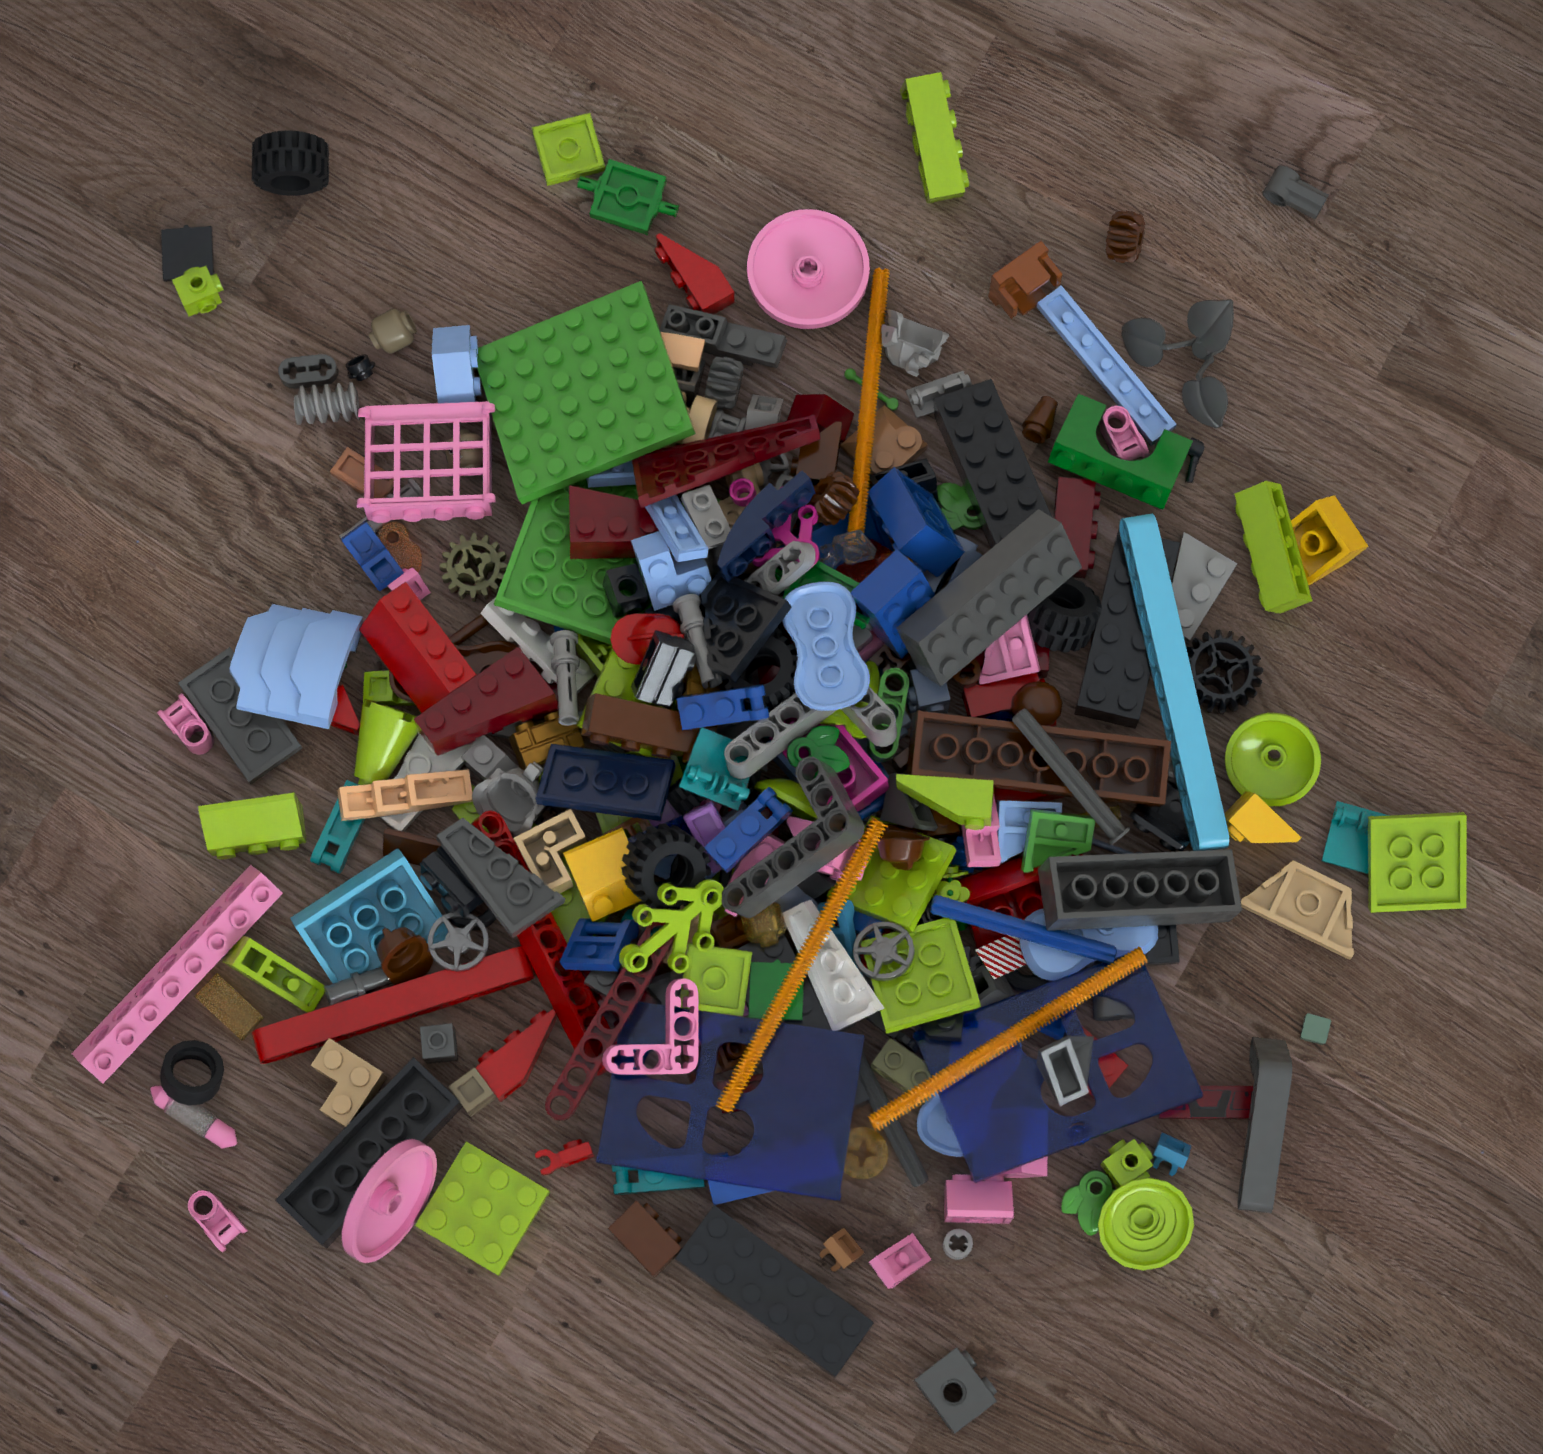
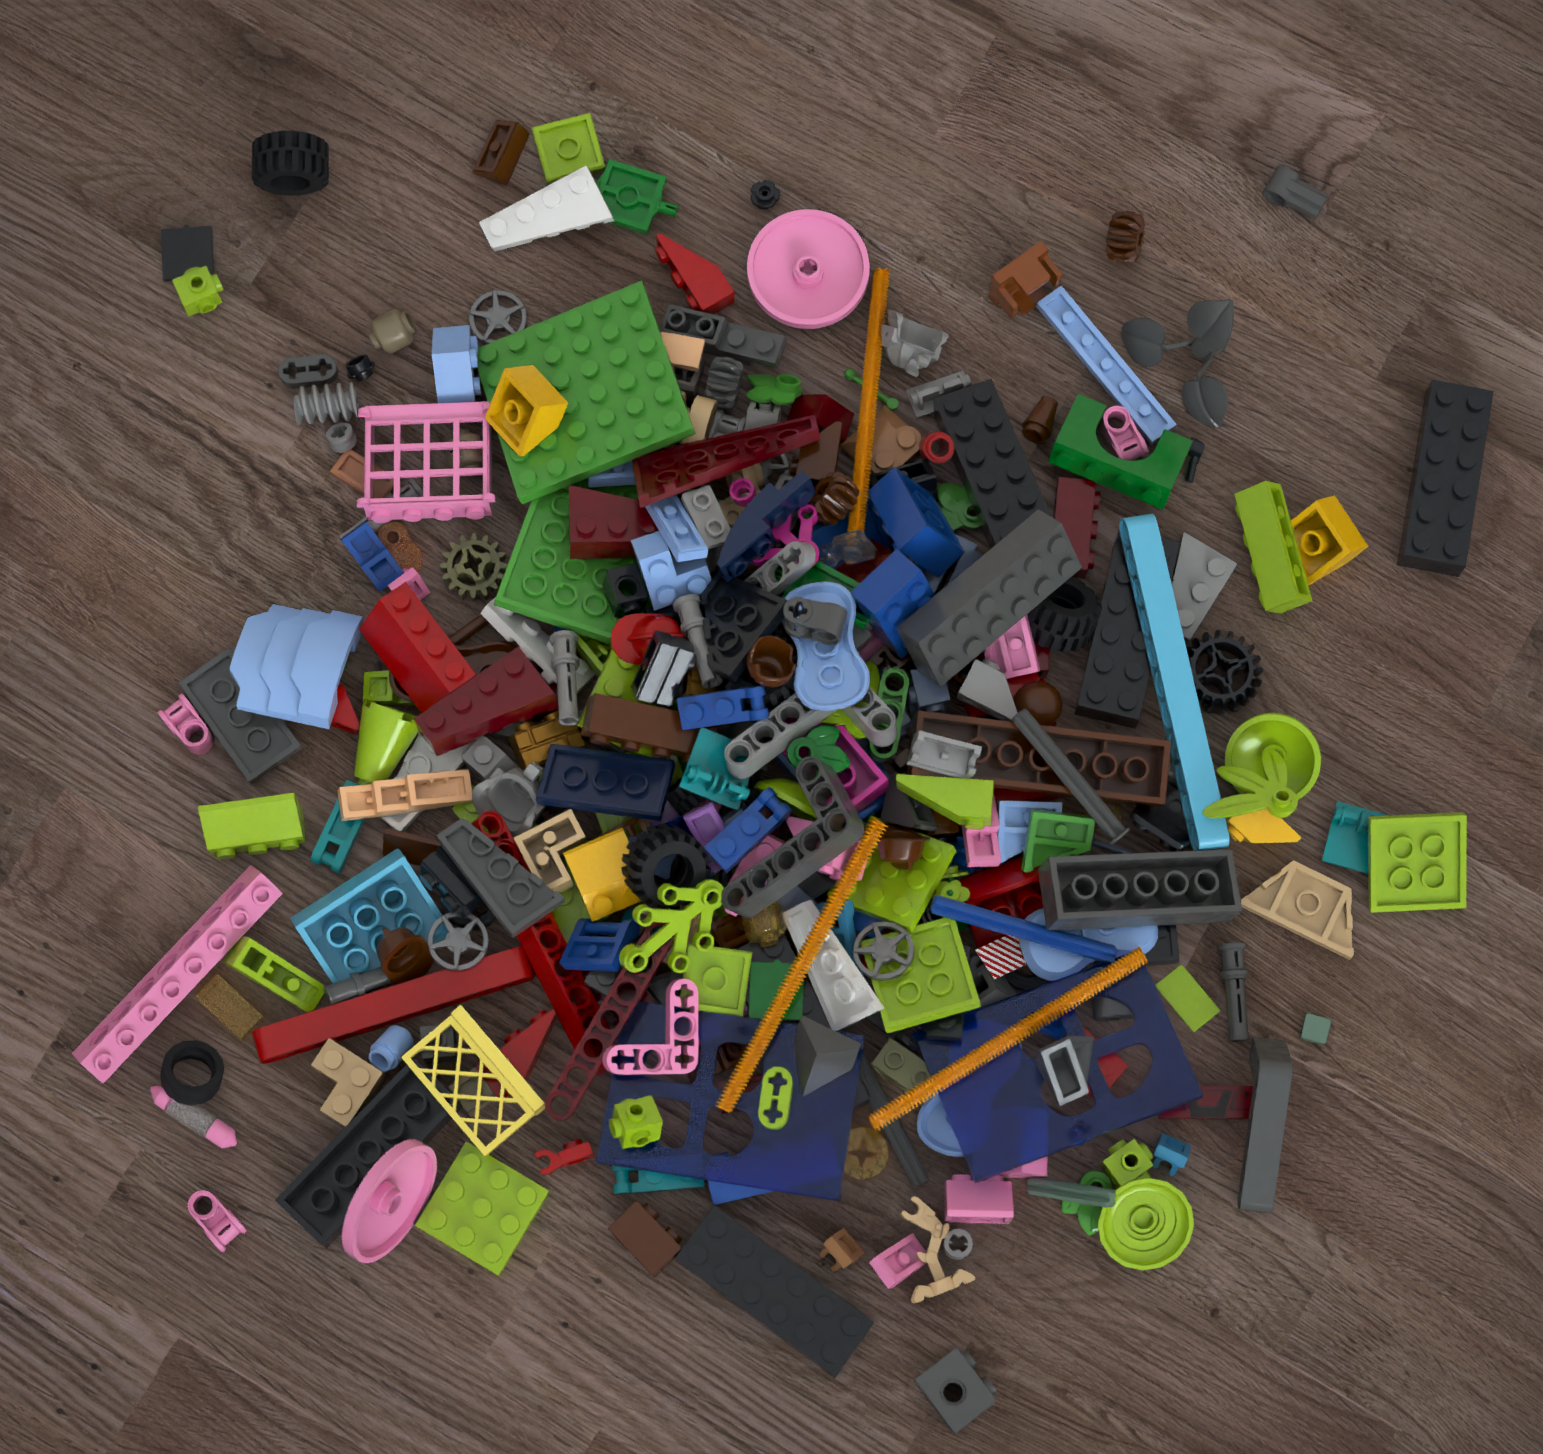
(341, 437): none -> light grey bush
(389, 1048): none -> light blue brick
(496, 317): none -> flat silver wheel
(497, 1065): none -> light yellow fence
(501, 151): none -> reddish brown slope
(525, 408): none -> yellow slope
(557, 208): none -> white wing
(636, 1122): none -> lime brick
(761, 201): none -> black plate
(767, 1097): none -> lime beam
(770, 661): none -> reddish brown hair
(778, 390): none -> bright green plate
(816, 620): none -> dark grey piece
(821, 1054): none -> dark grey slope
(926, 1219): none -> tan piece
(934, 137): lime wedge -> none
(943, 755): none -> light grey hinge
(945, 451): none -> red brick
(988, 691): none -> light grey slope
(1071, 1192): none -> sand green axle
(1187, 998): none -> lime sticker
(1234, 974): none -> dark grey pin
(1265, 793): none -> lime plant
(1445, 478): none -> black brick

